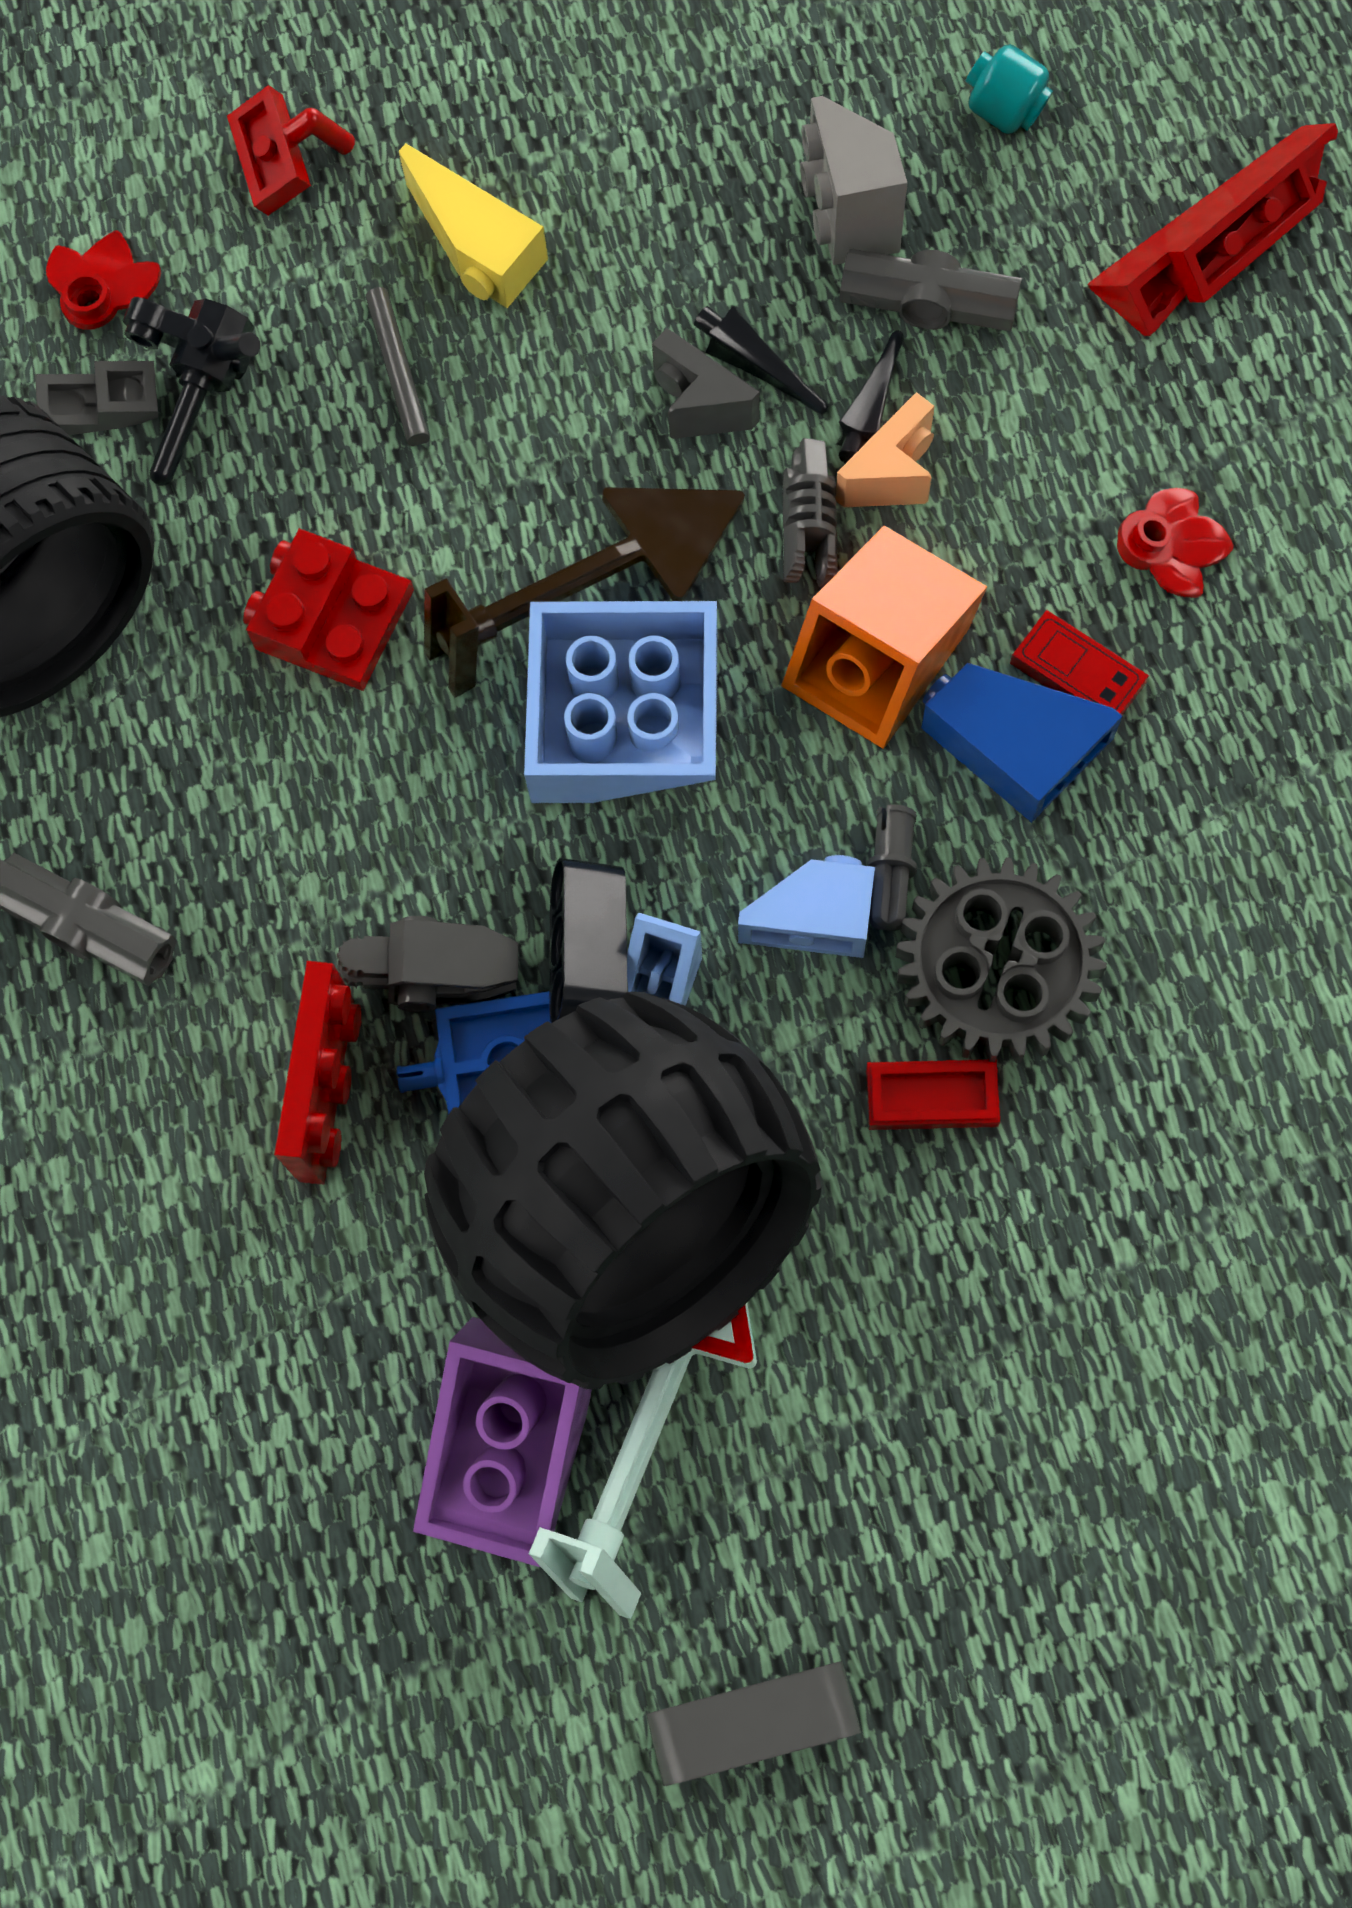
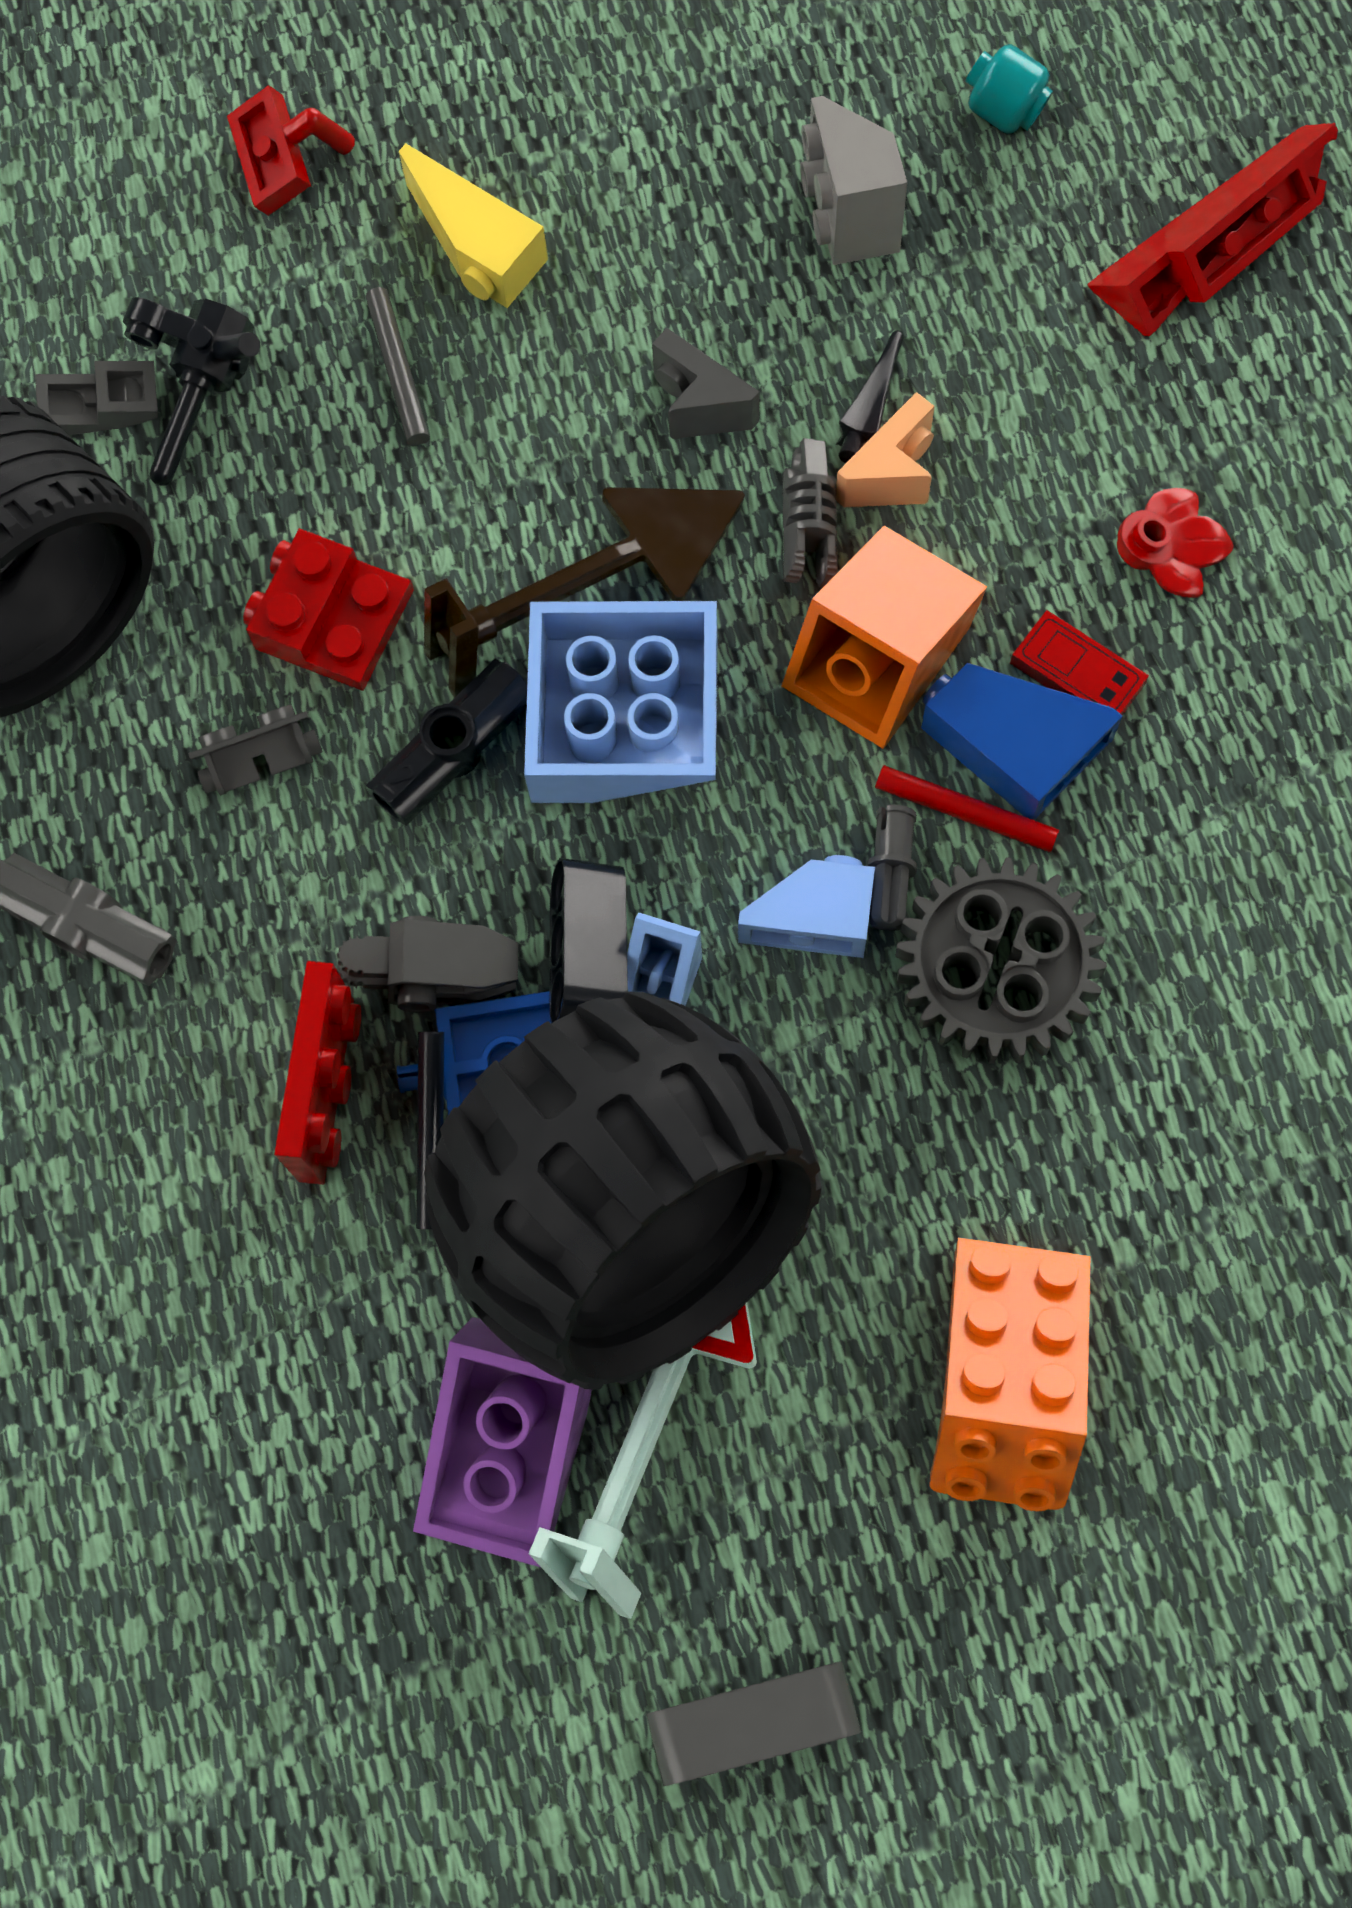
(100, 274): red plate -> none
(232, 756): none -> dark grey hinge
(423, 768): none -> black piece
(429, 1111): none -> black bar
(742, 347): black piece -> none
(930, 289): dark grey piece -> none
(932, 1094): red tile -> none
(967, 808): none -> red bar
(1014, 1376): none -> bracket

